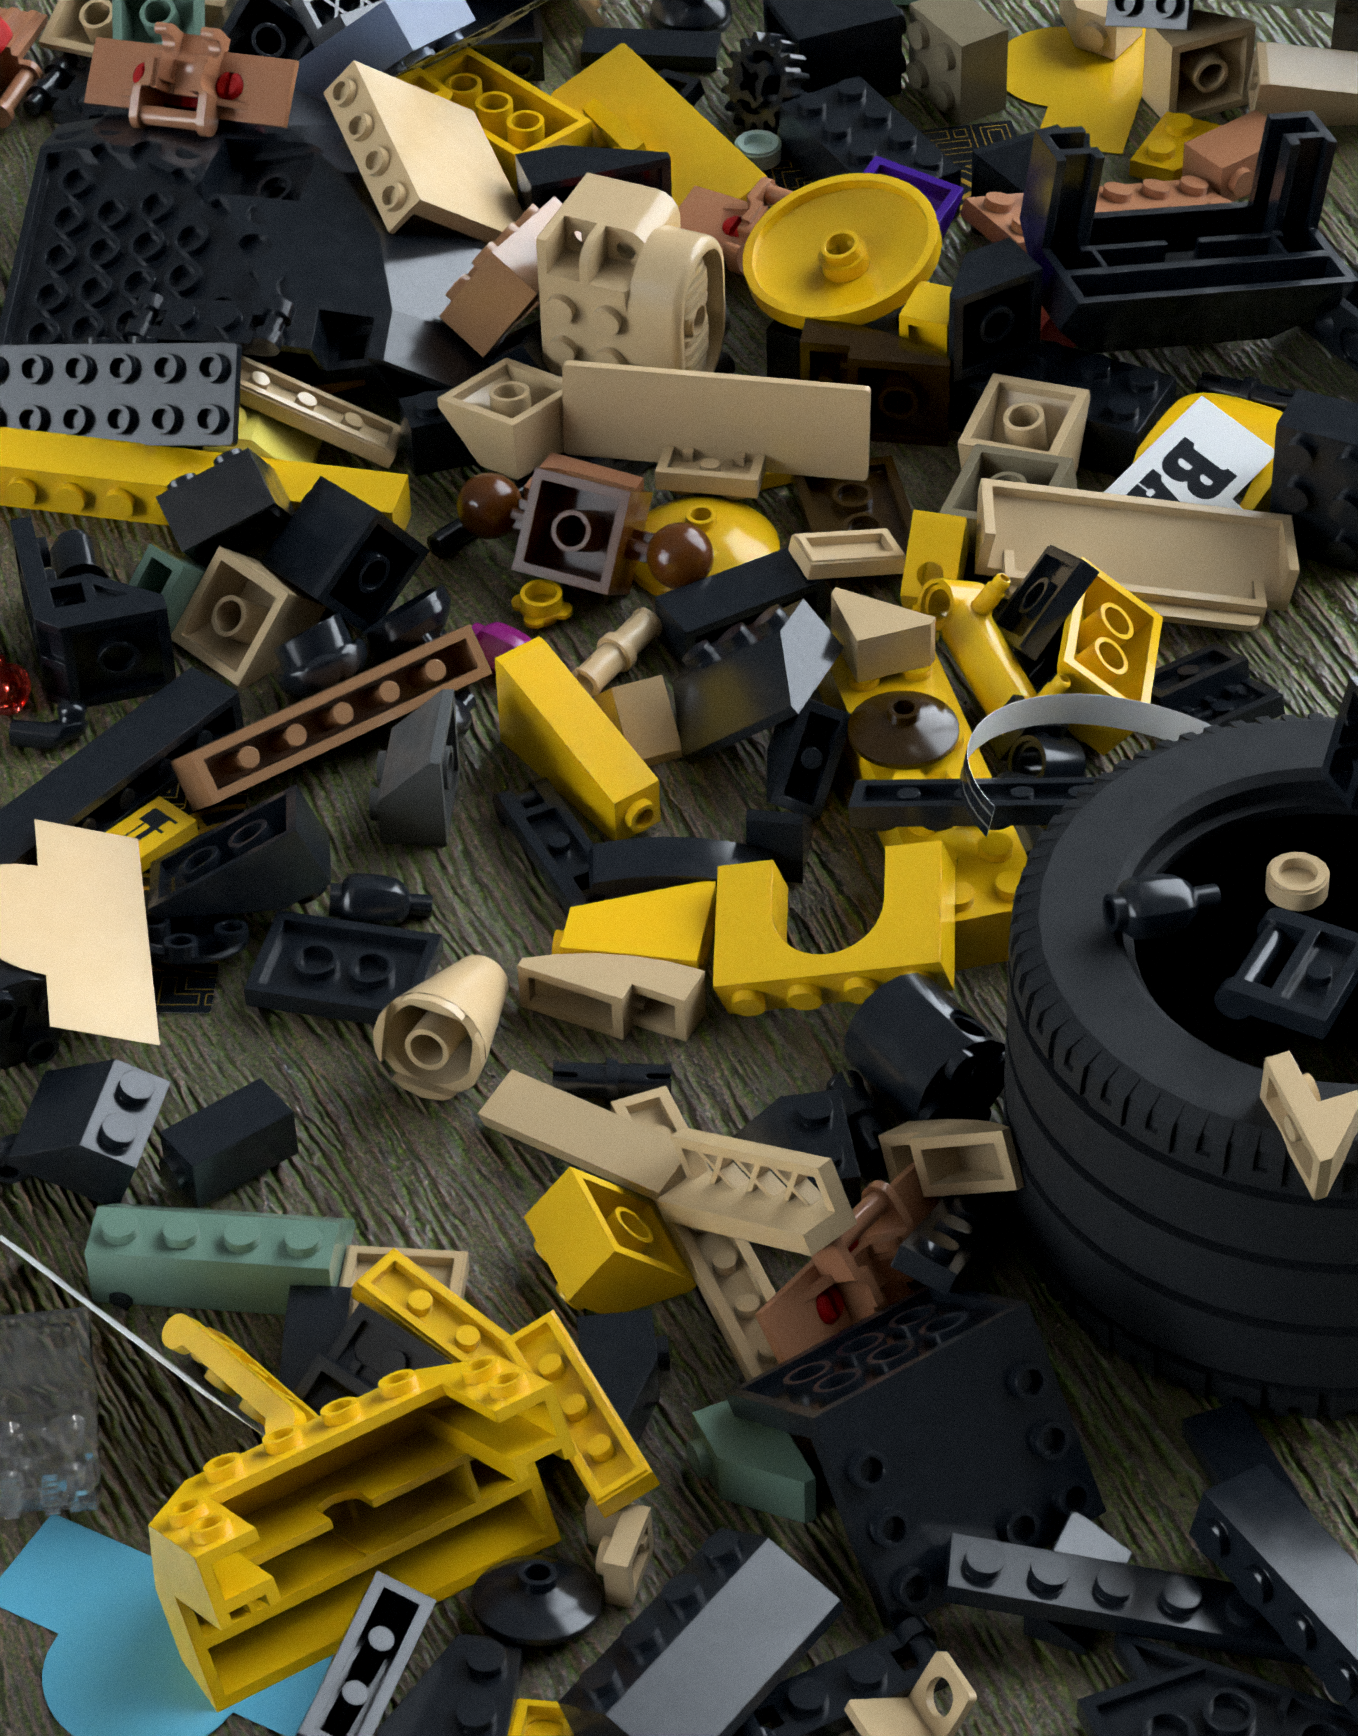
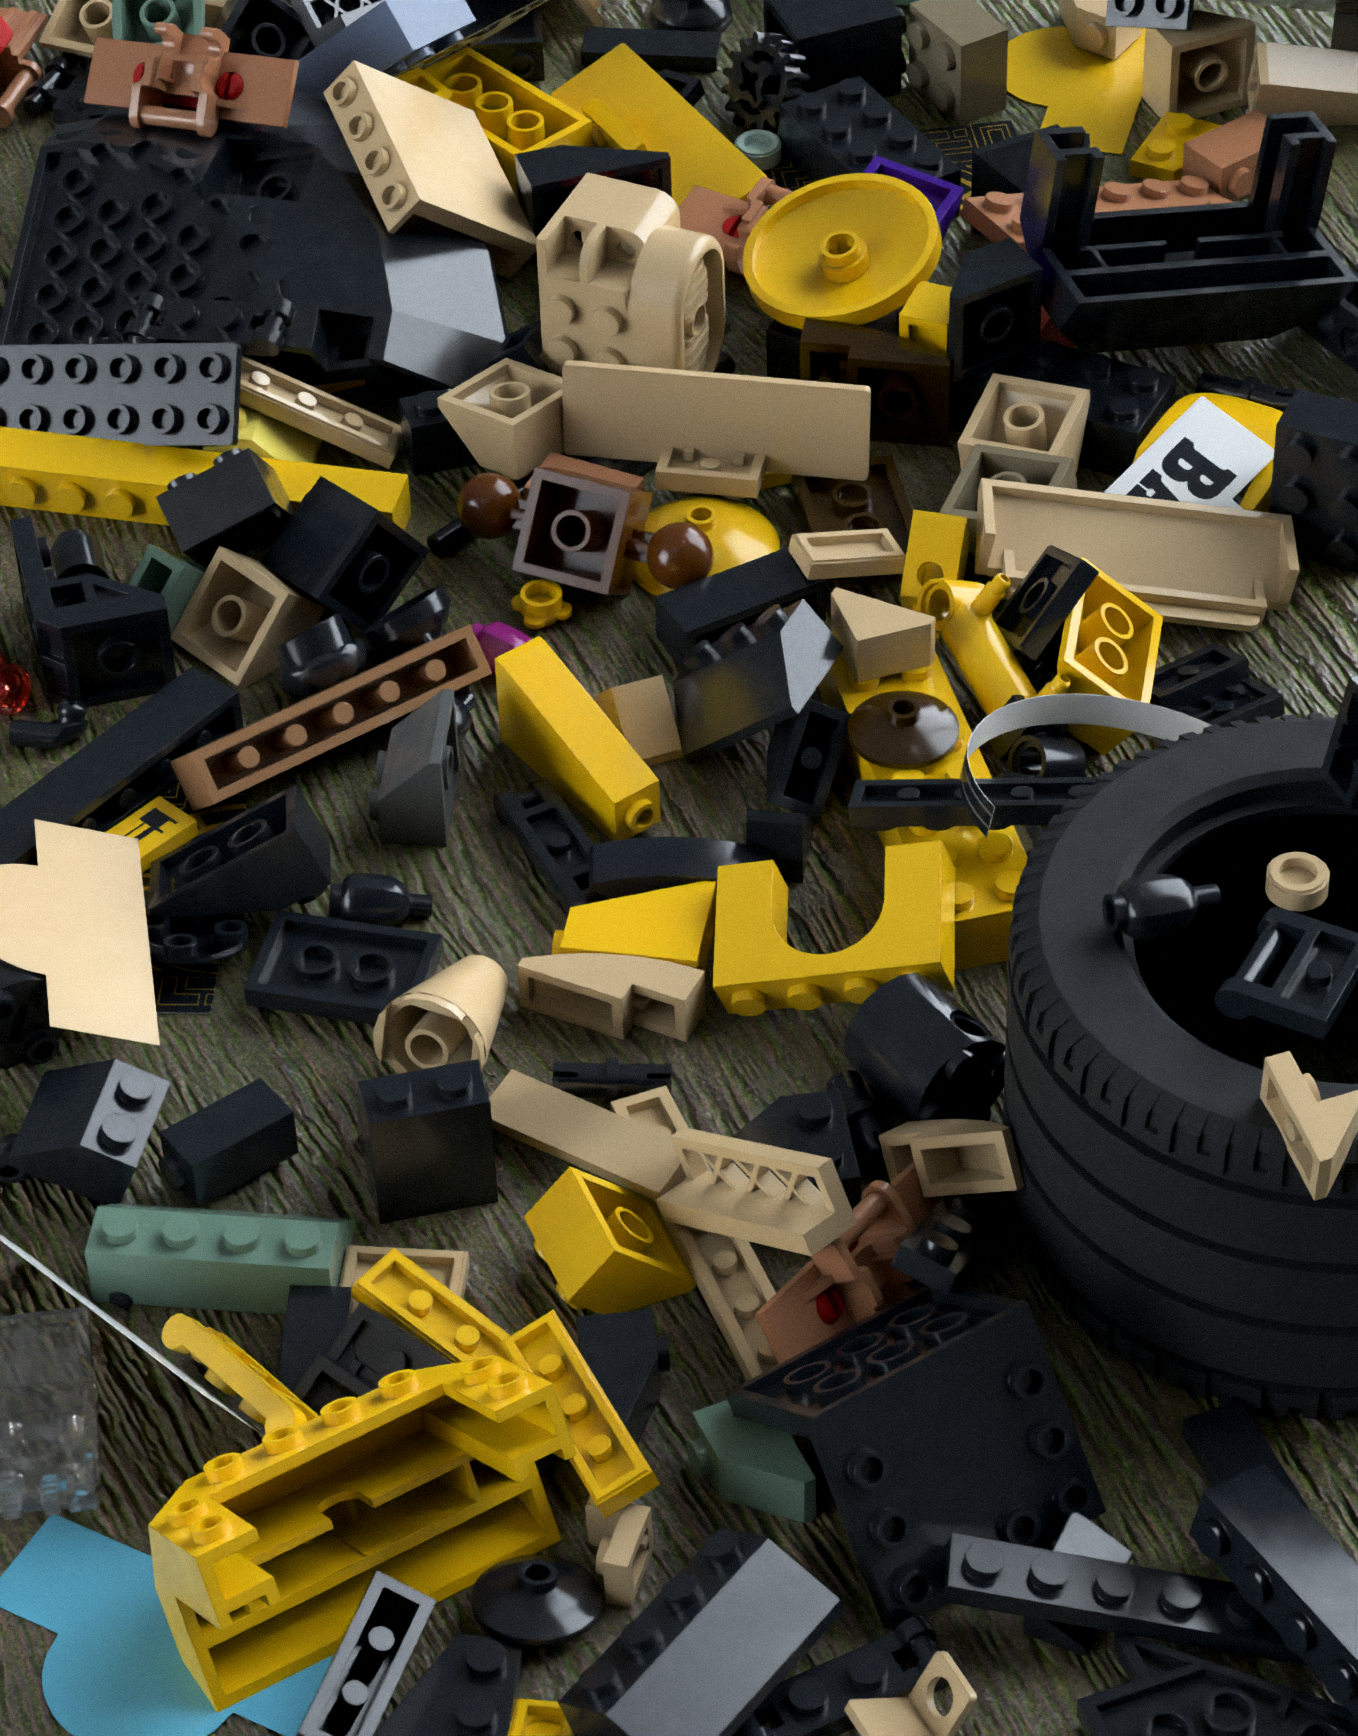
(427, 1141): none -> black slope
(501, 284): medium nougat brick -> none
(618, 650): tan pin -> none

